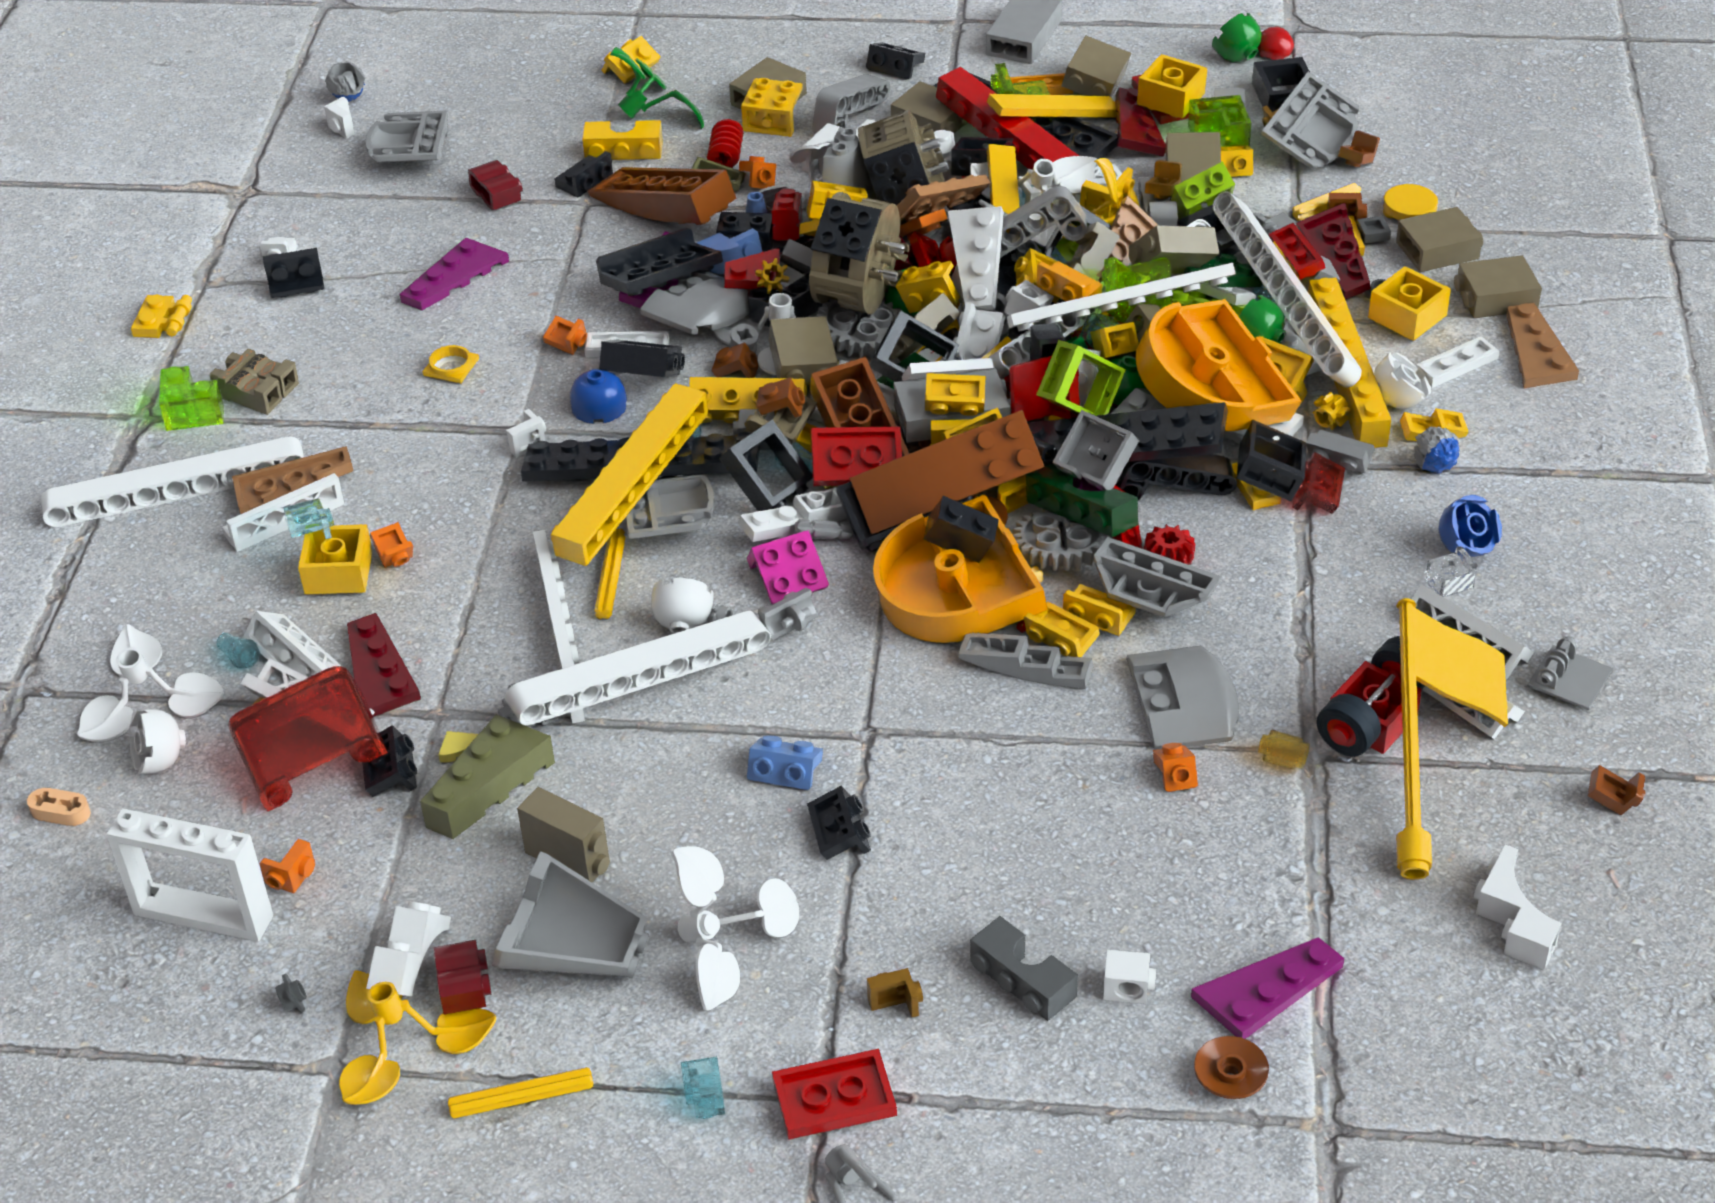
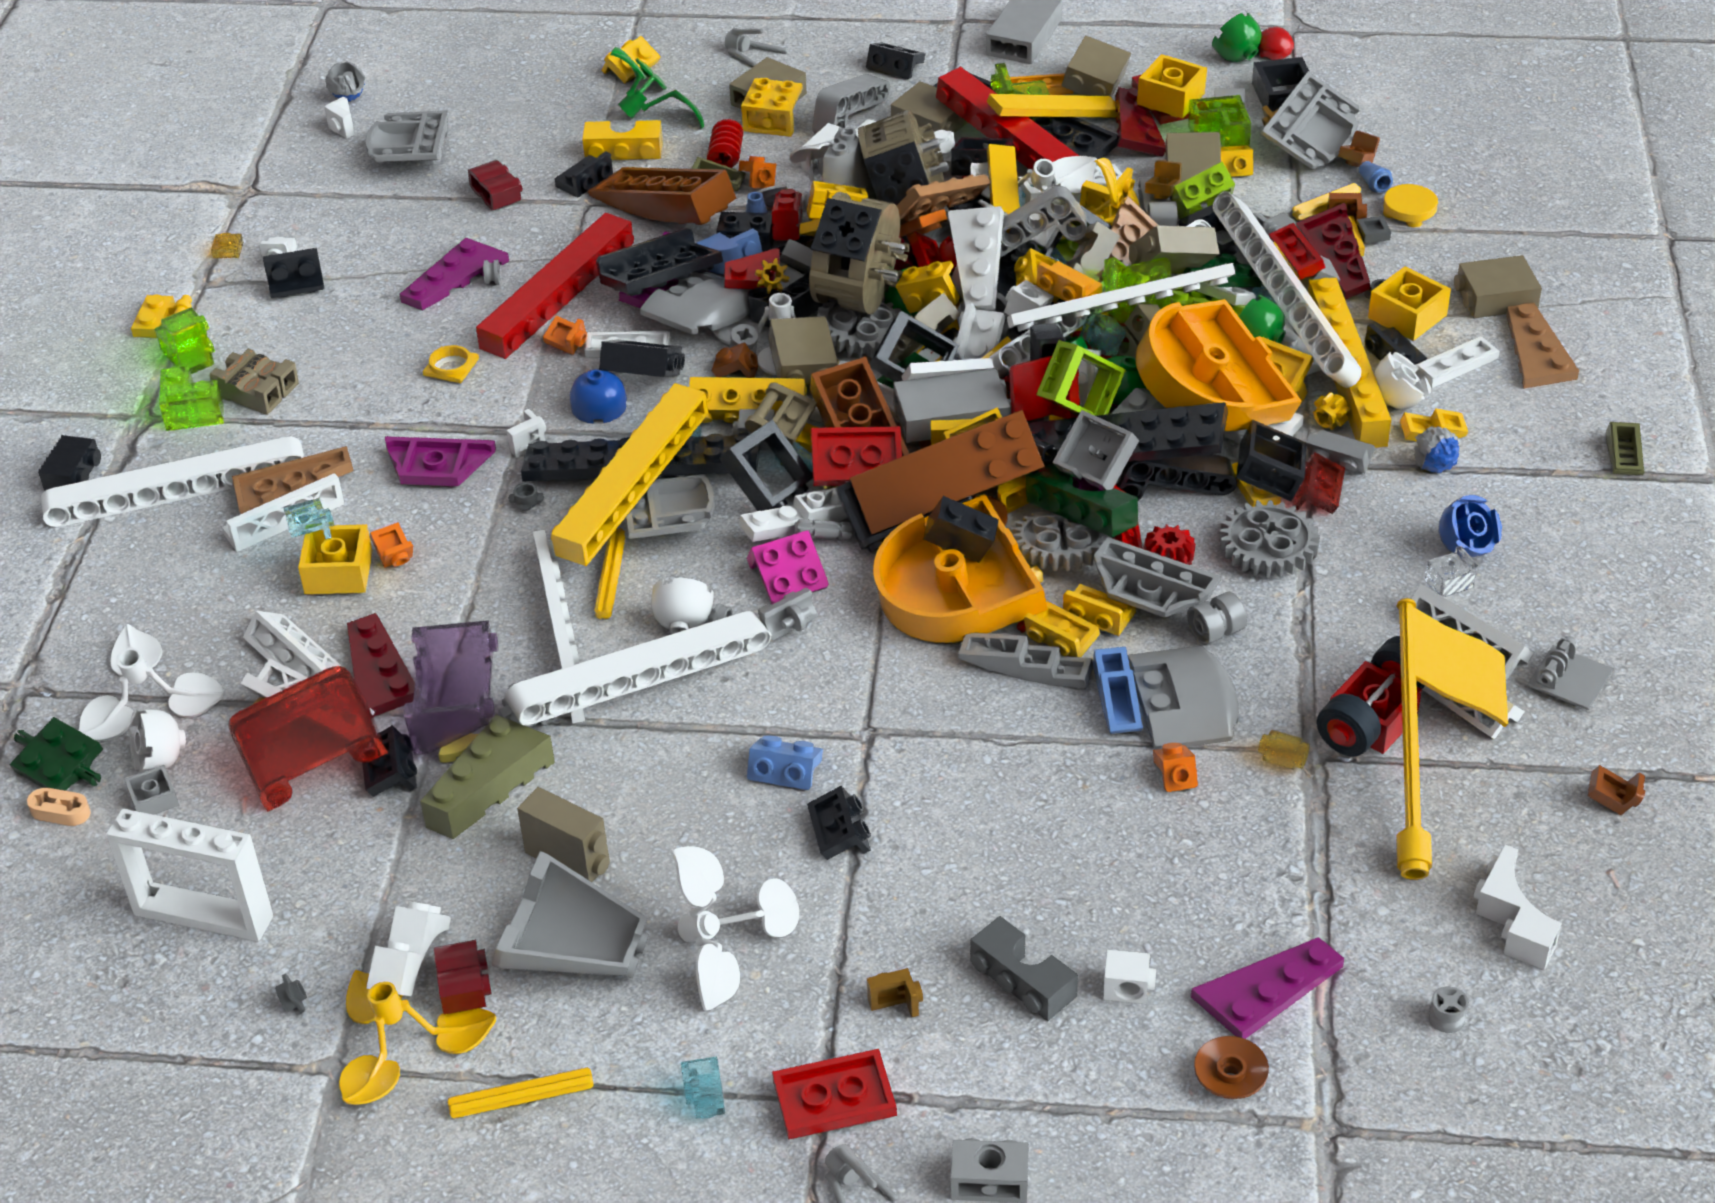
(57, 756): none -> dark green plate
(69, 462): none -> black brick
(152, 791): none -> light grey piece
(185, 340): none -> clear neon green brick
(227, 245): none -> clear yellow plate
(239, 650): clear light blue cone -> none
(291, 870): orange bracket -> none
(437, 459): none -> magenta wing
(450, 683): none -> clear purple windscreen
(491, 271): none -> light grey bush
(526, 496): none -> dark grey plate
(552, 286): none -> red brick
(738, 41): none -> light grey plant
(780, 395): dark orange bracket -> none
(955, 394): yellow bracket -> none
(1001, 1184): none -> light grey brick
(1115, 339): yellow slope -> none
(1117, 690): none -> medium blue slope
(1217, 618): none -> light grey wheel
(1269, 538): none -> light grey gear
(1377, 177): none -> medium blue cone
(1391, 340): none -> black bracket
(1439, 239): dark tan brick -> none
(1443, 1002): none -> light grey wheel
(1625, 431): none -> olive slope

